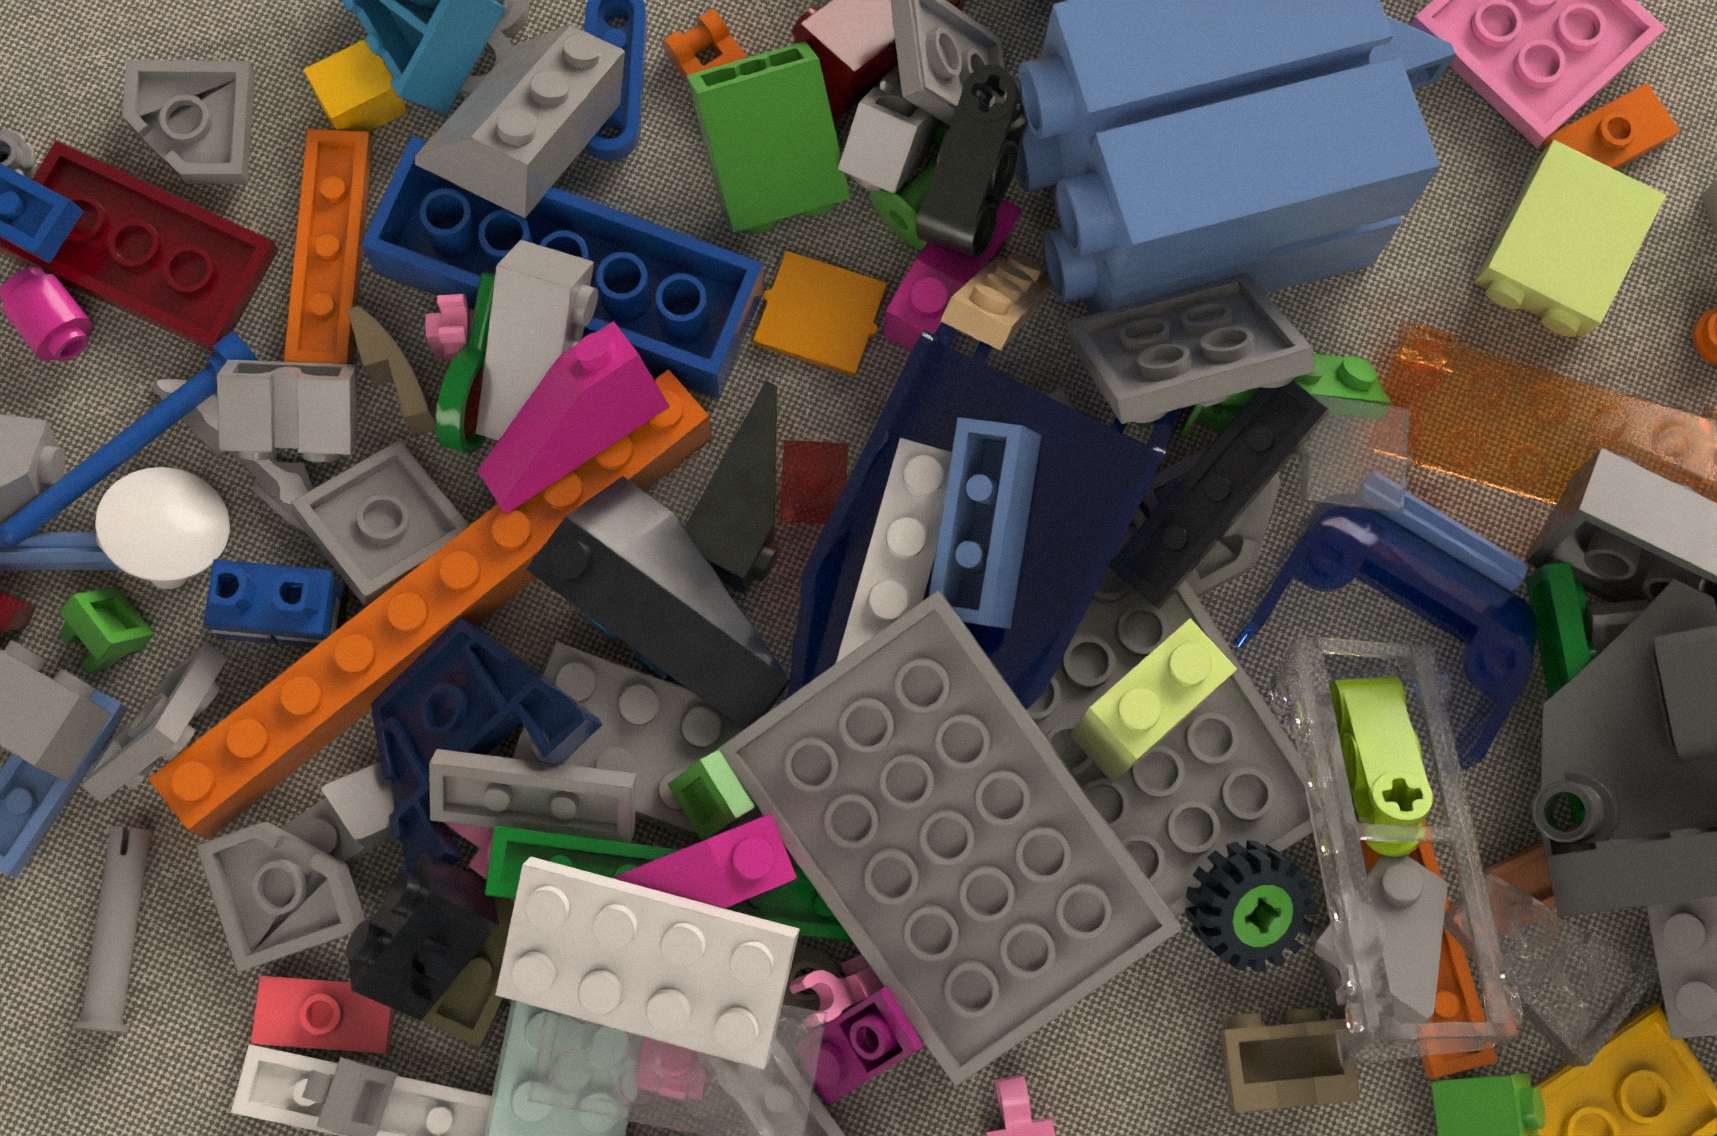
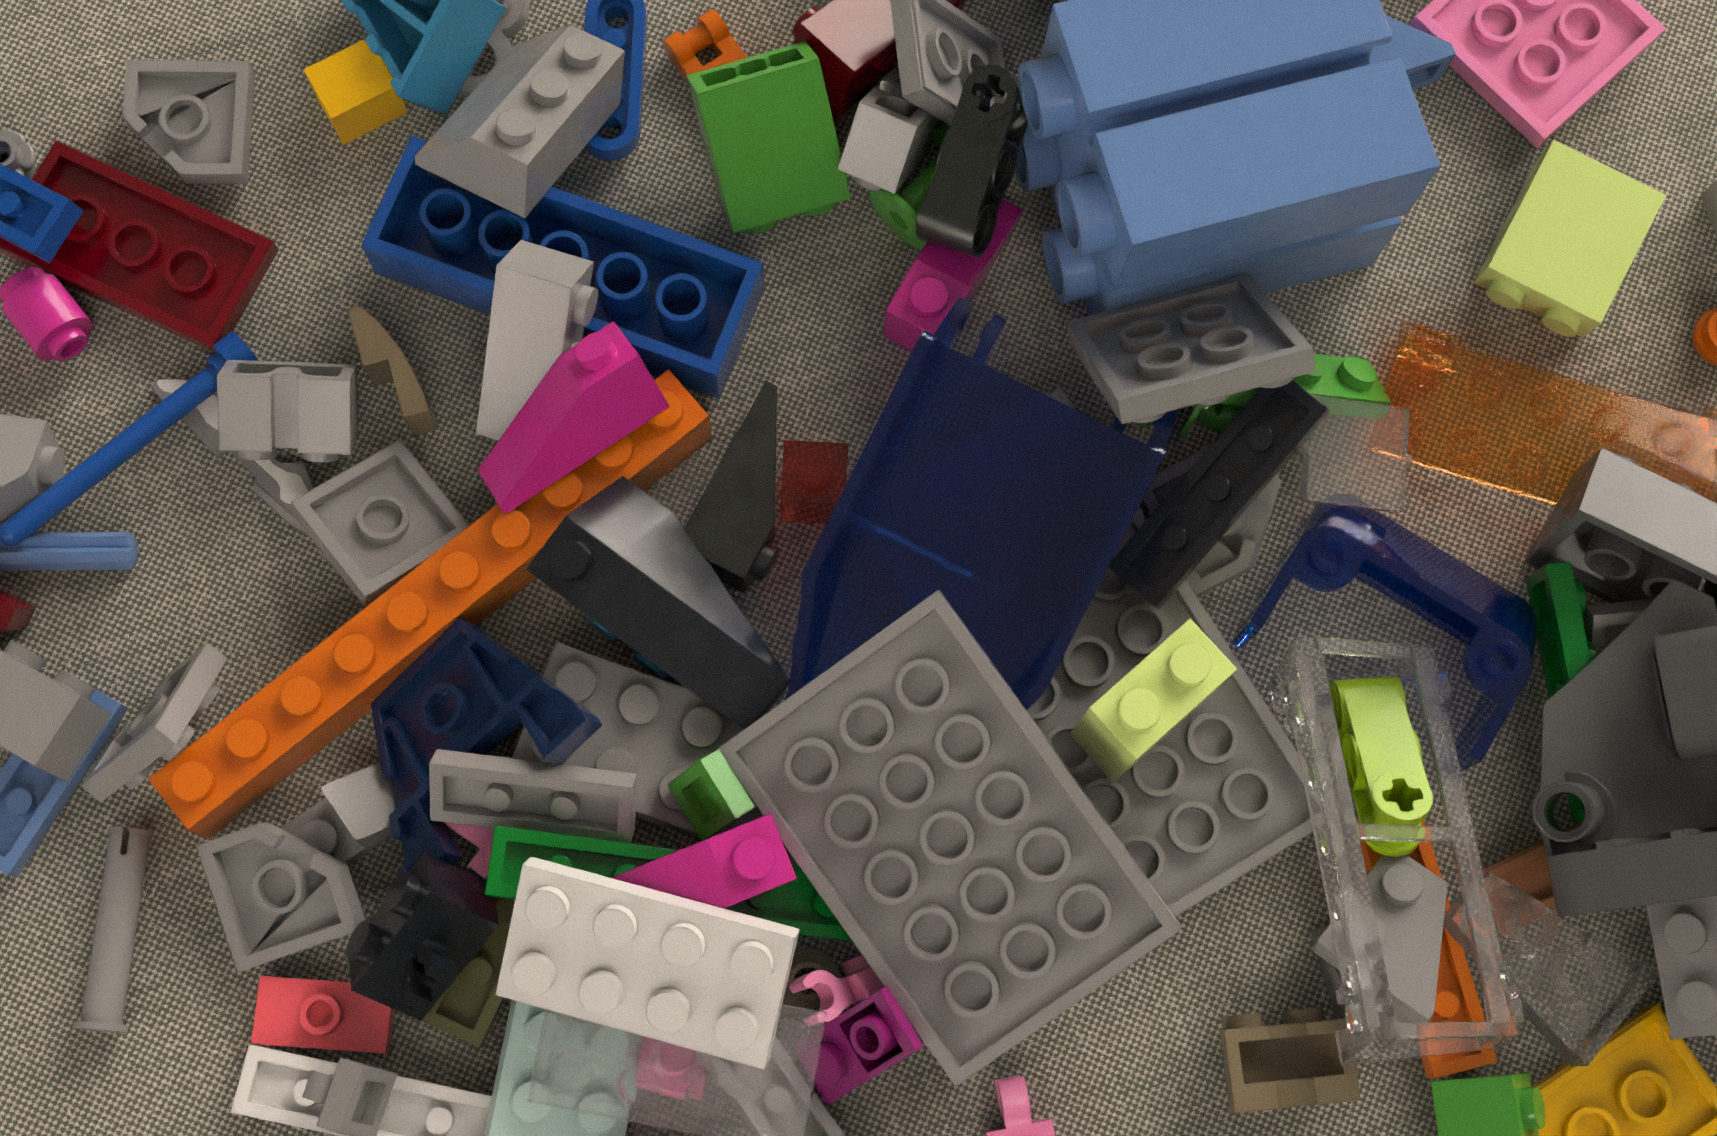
(105, 626): bright green tile -> none
(162, 525): white dish -> none
(274, 603): blue hips -> none
(328, 246): orange plate -> none
(450, 328): bright pink plate -> none
(462, 384): green piece -> none
(820, 313): light orange piece -> none
(901, 543): white plate -> none
(985, 519): medium blue brick -> none
(998, 300): tan plate -> none
(1233, 892): black wheel -> none
(1460, 542): medium blue axle -> none
(1620, 129): orange plate -> none

